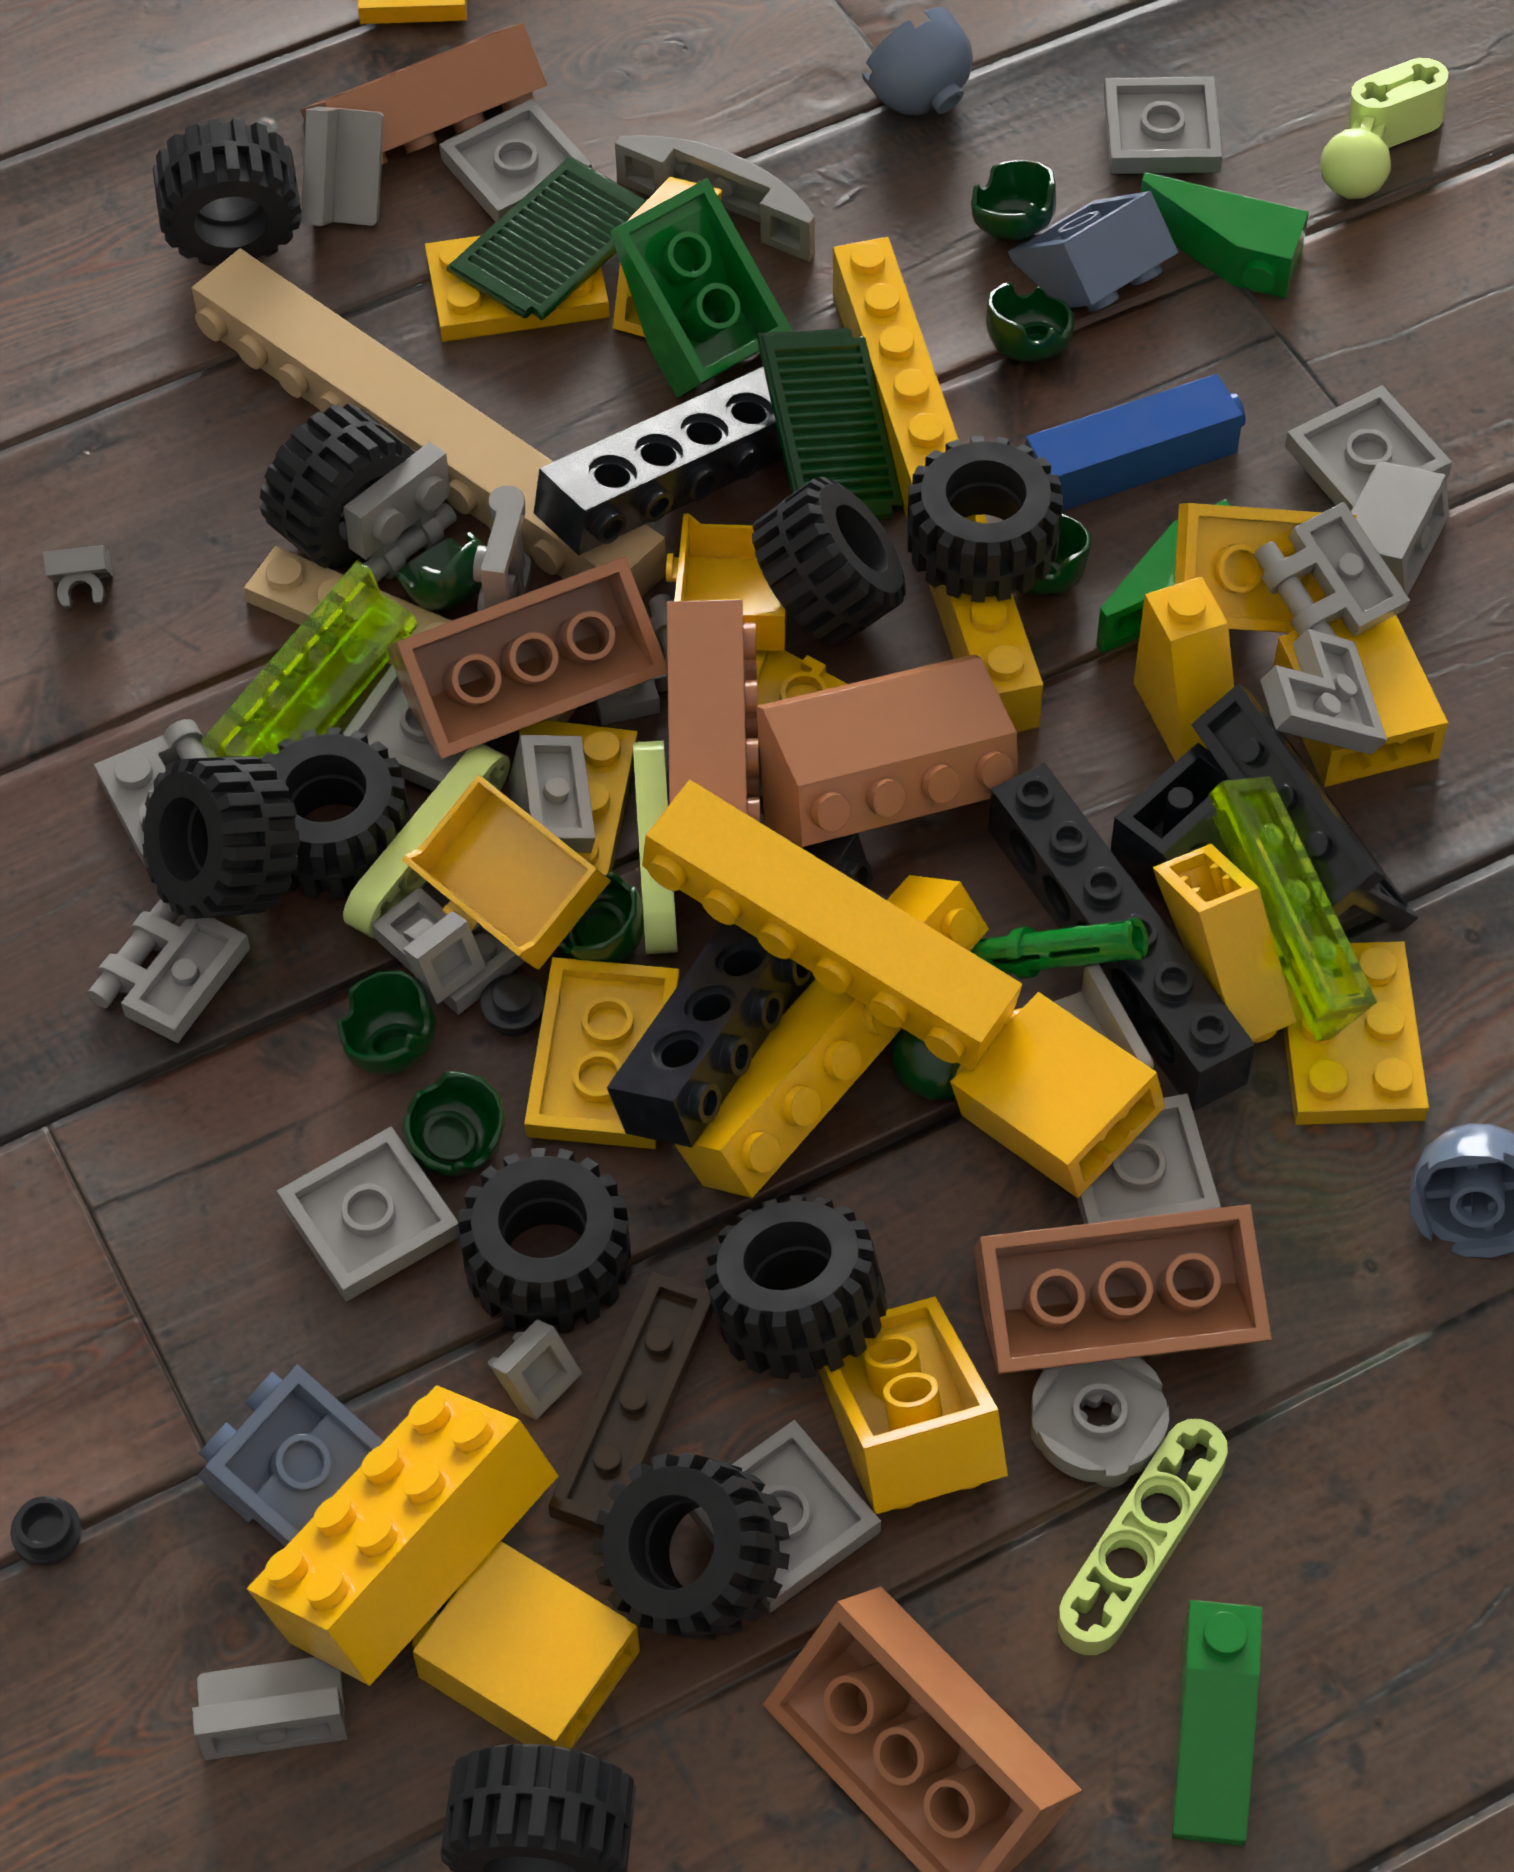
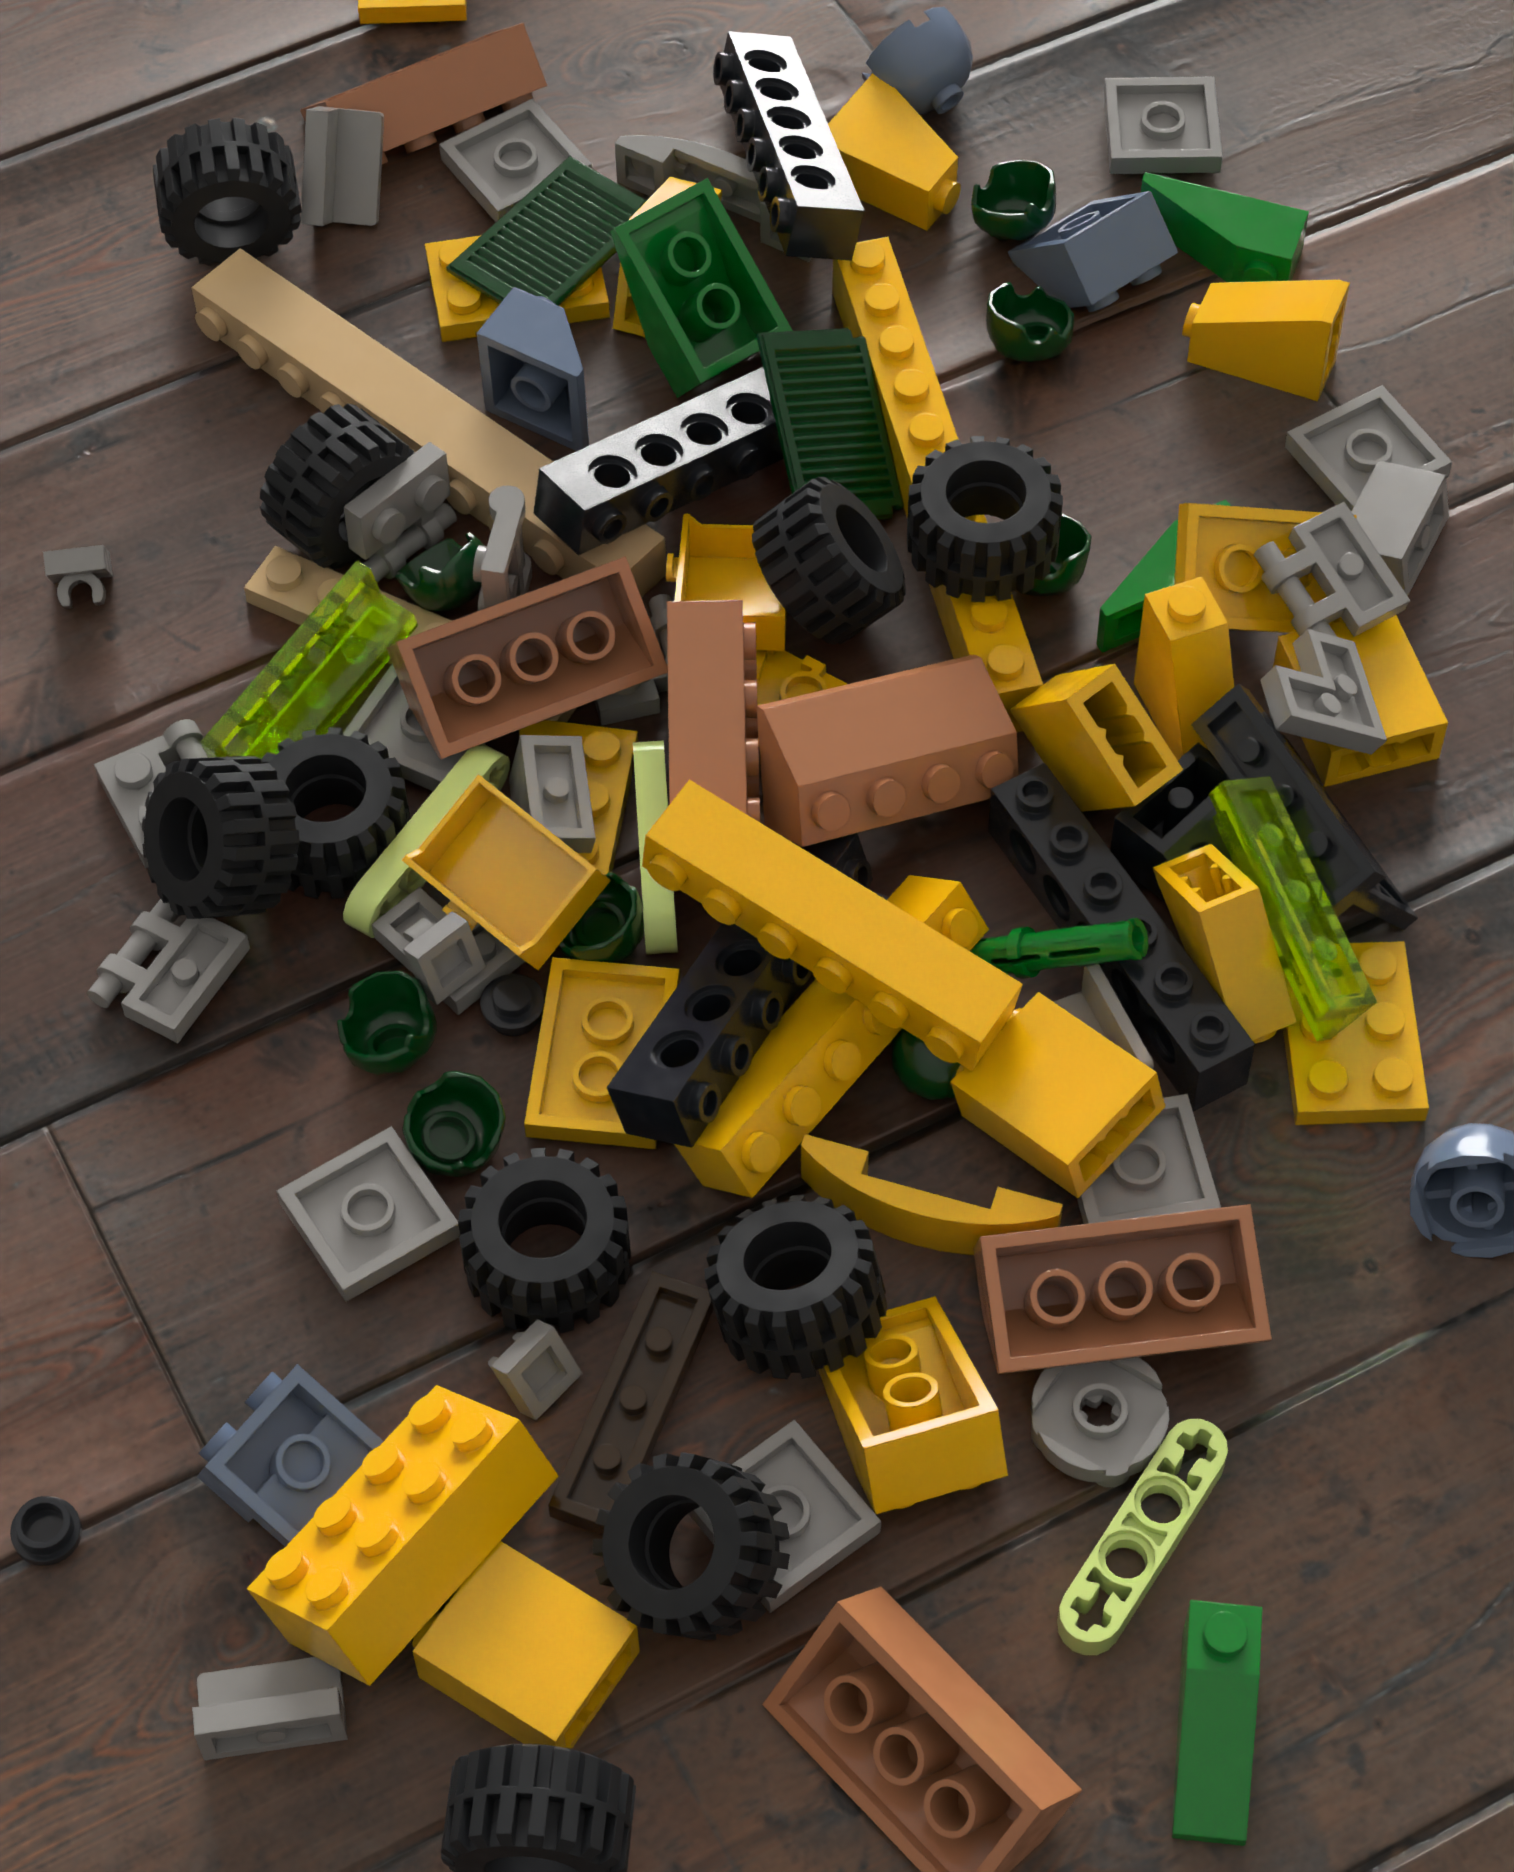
(534, 369): none -> sand blue slope
(789, 146): none -> black brick
(895, 155): none -> yellow slope
(914, 1214): none -> yellow slope
(1096, 738): none -> yellow brick
(1141, 440): blue brick -> none
(1270, 332): none -> yellow slope
(1383, 113): yellowish green beam -> none

